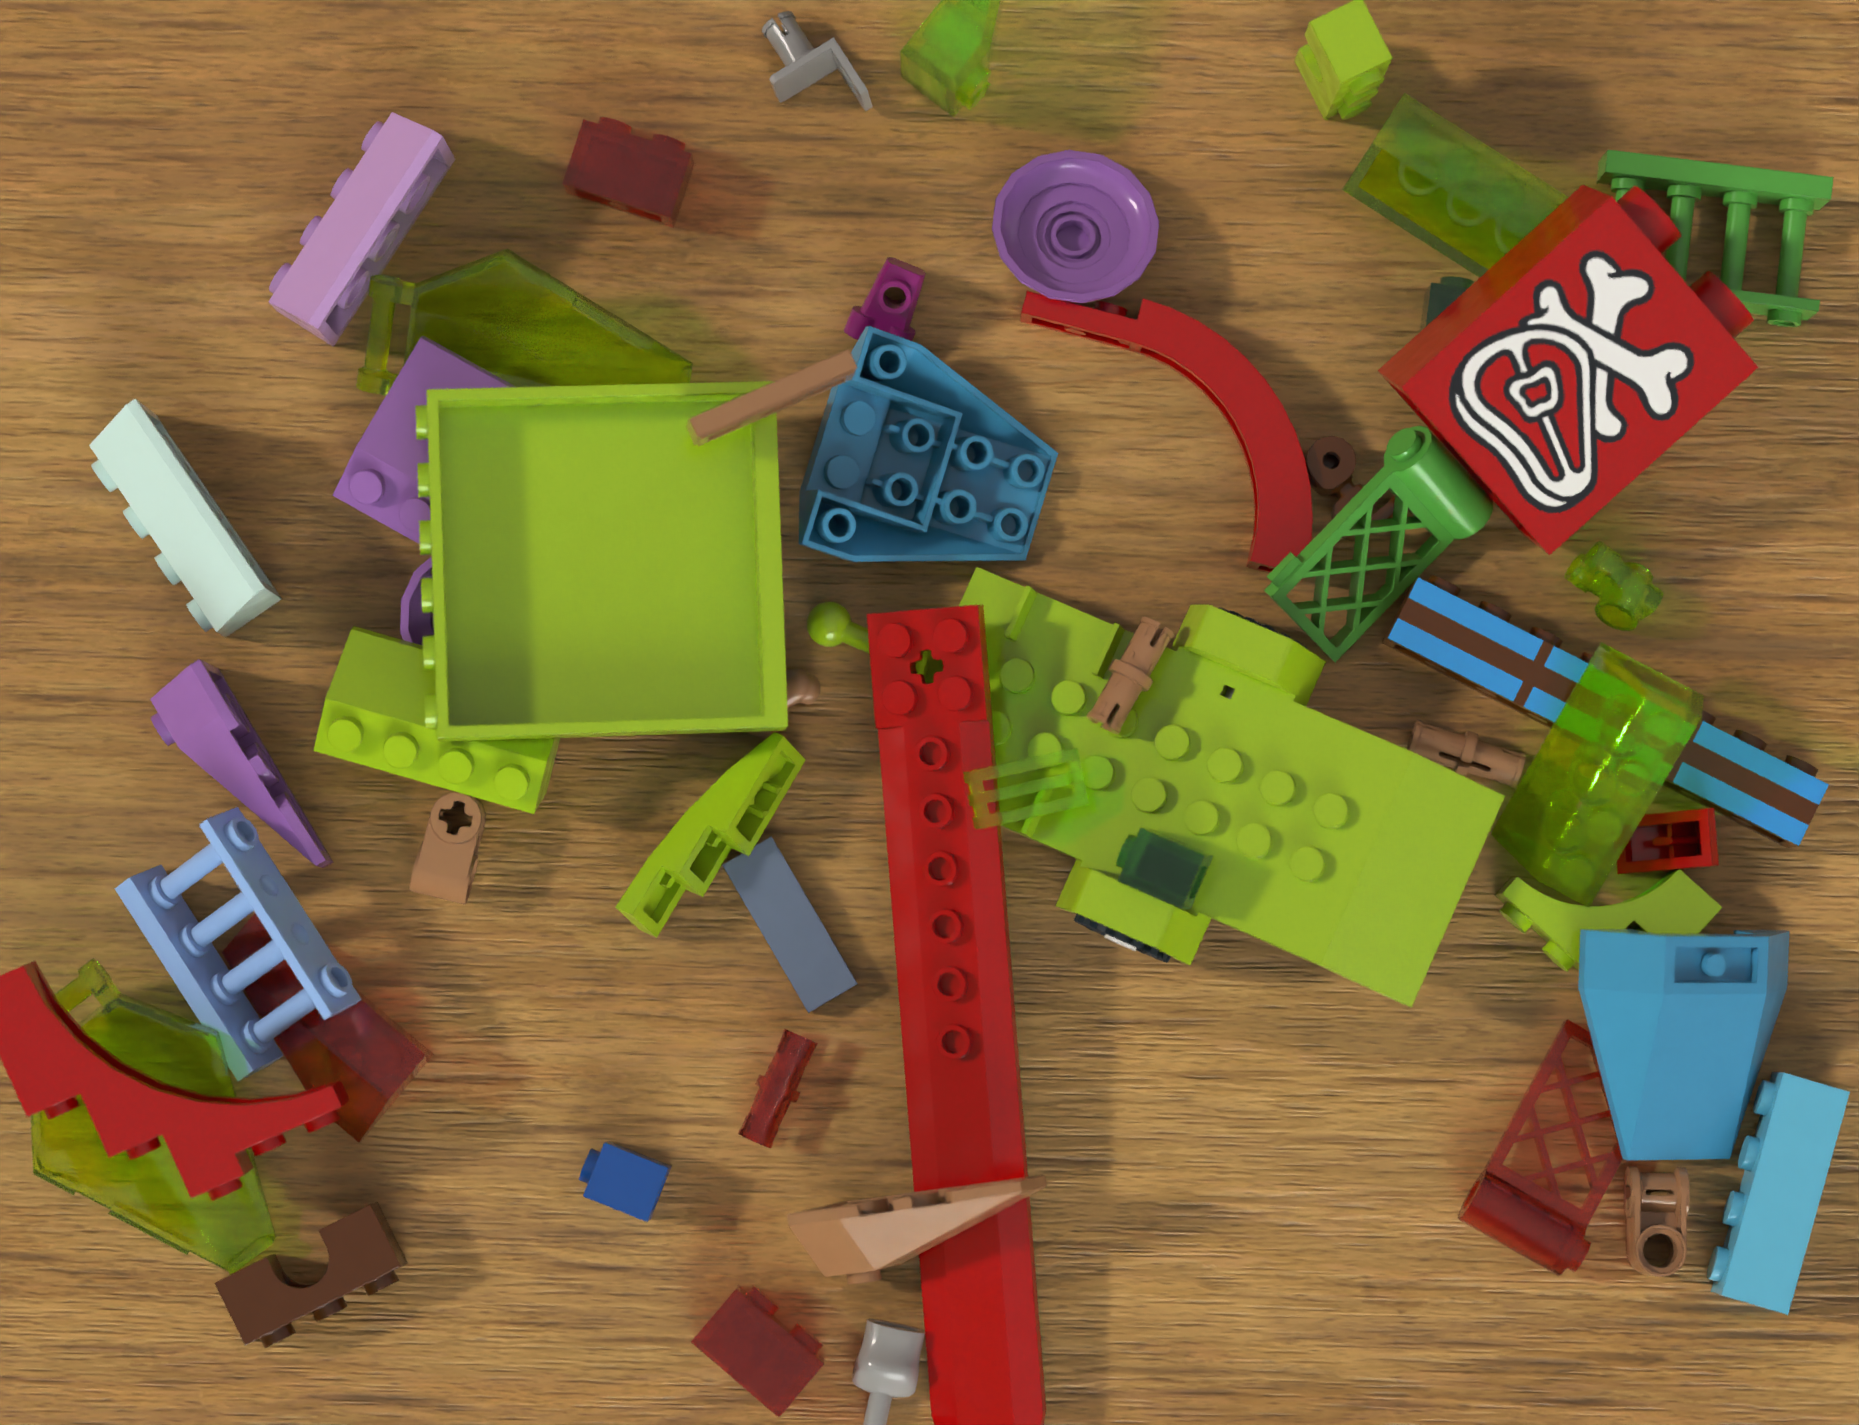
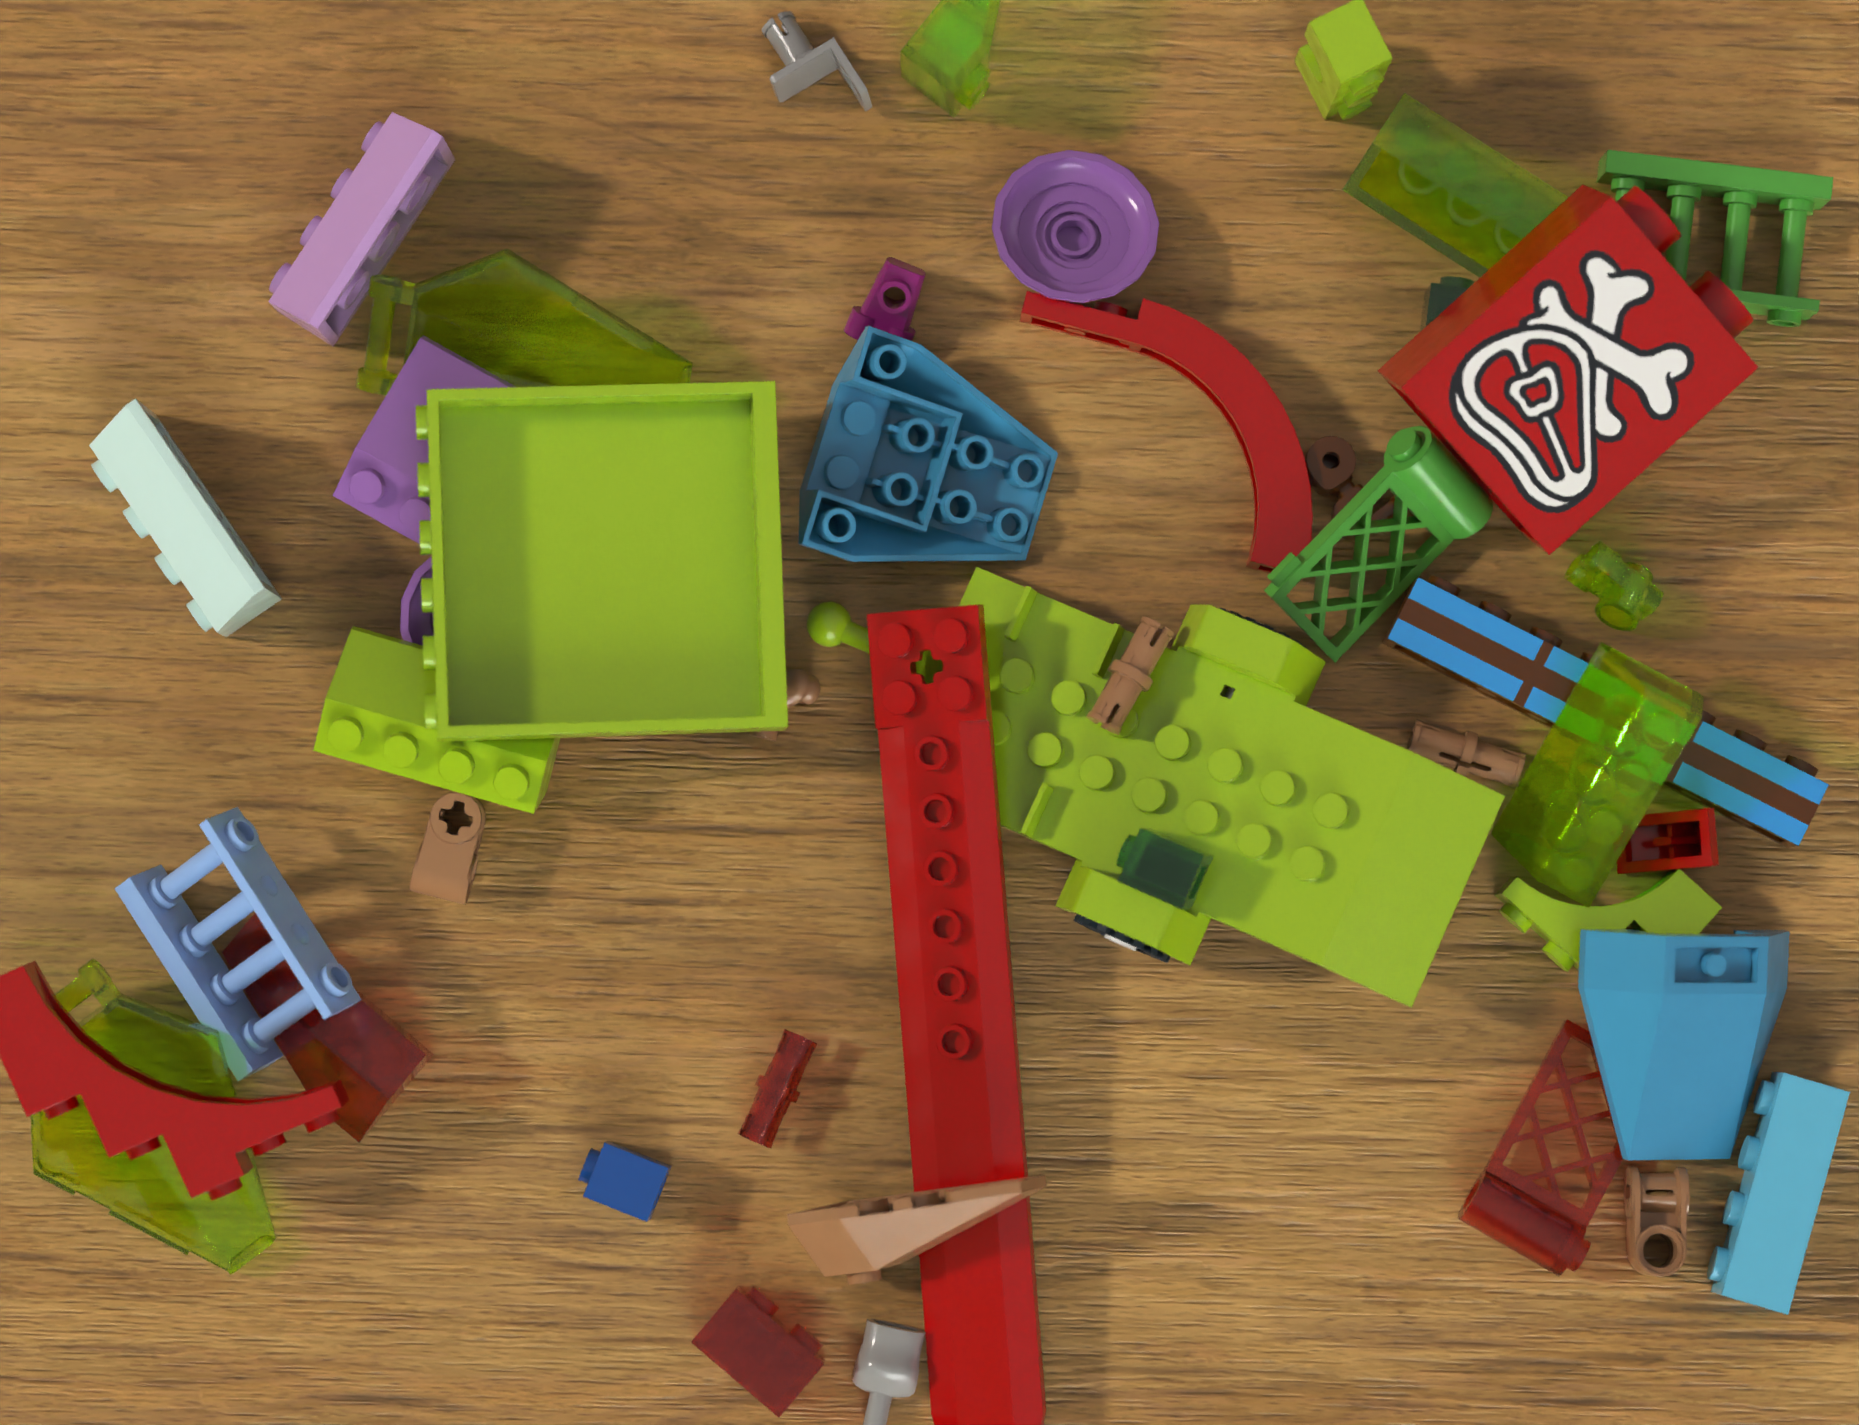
(216, 734): medium lavender wedge -> none
(267, 1300): reddish brown arch -> none
(629, 171): clear red brick -> none
(722, 819): lime slope -> none
(771, 398): medium nougat tile -> none
(790, 924): sand blue tile -> none
(979, 798): clear neon green tile -> none

